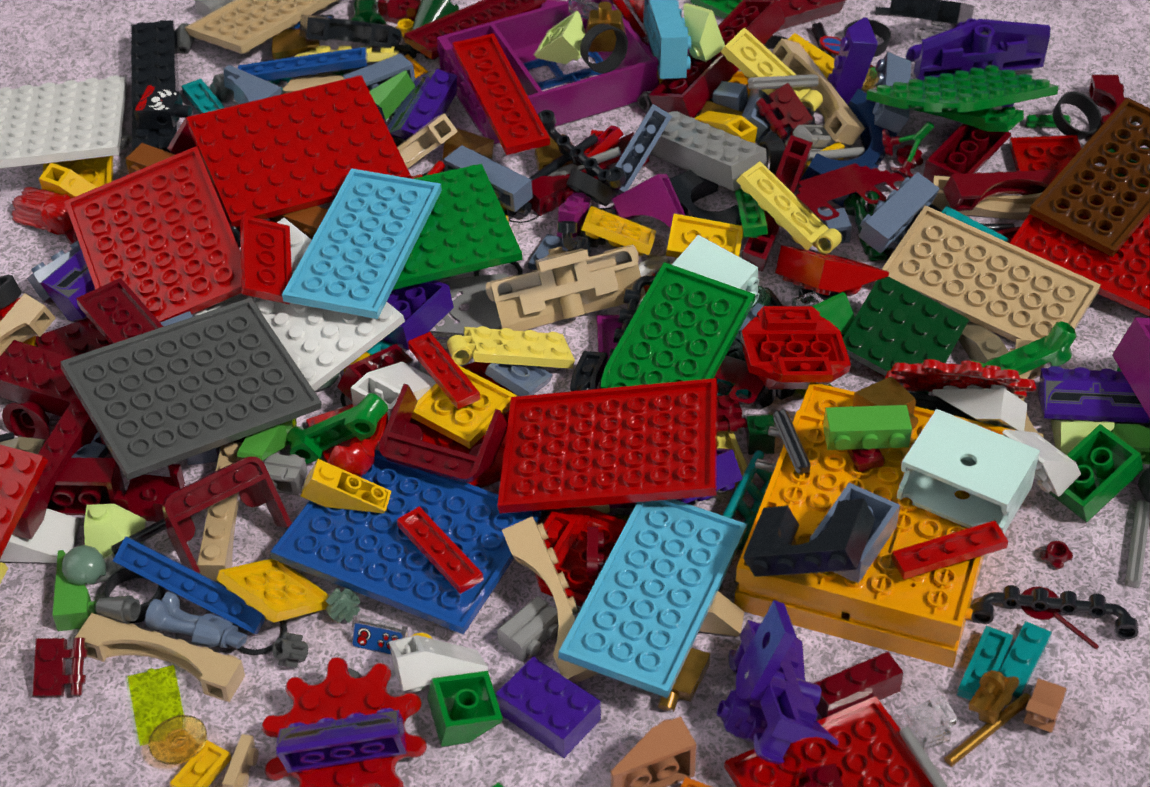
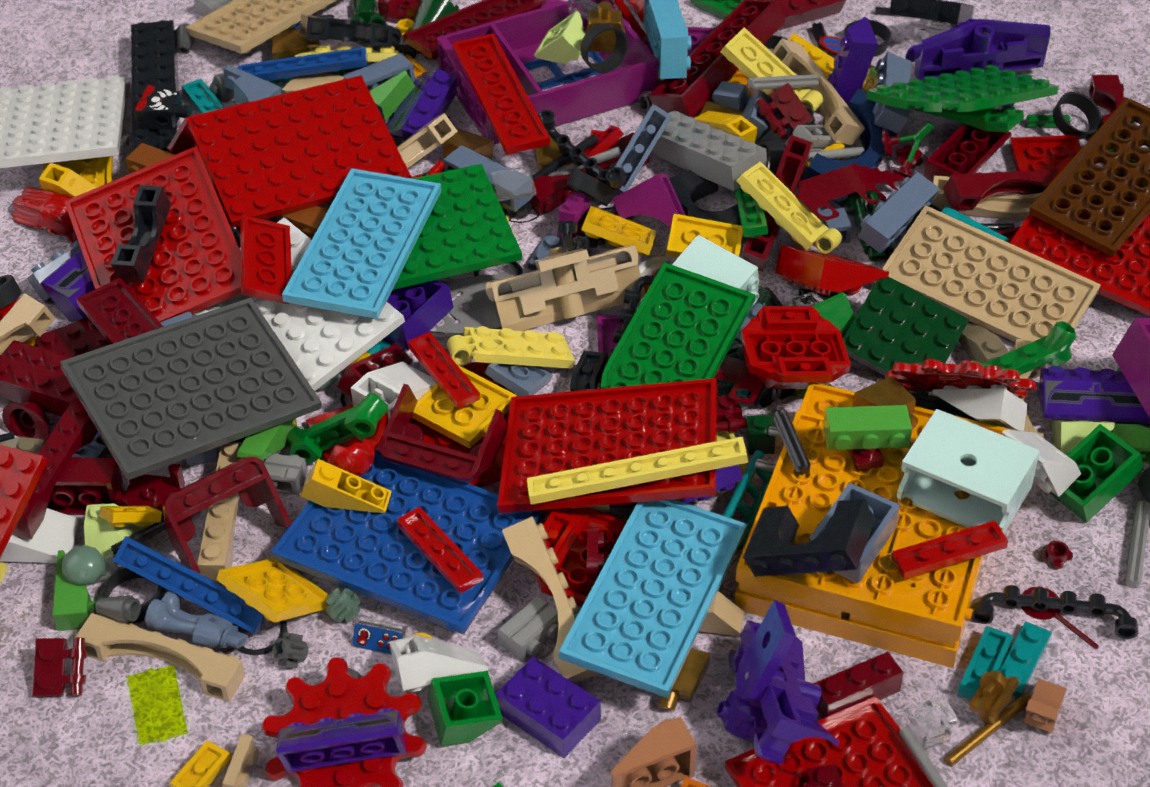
(138, 515): none -> yellow plate
(151, 211): none -> black arch
(177, 730): clear yellow dish -> none
(513, 183): none -> clear piece
(637, 470): none -> light yellow plate
(704, 32): yellowish green slope -> none

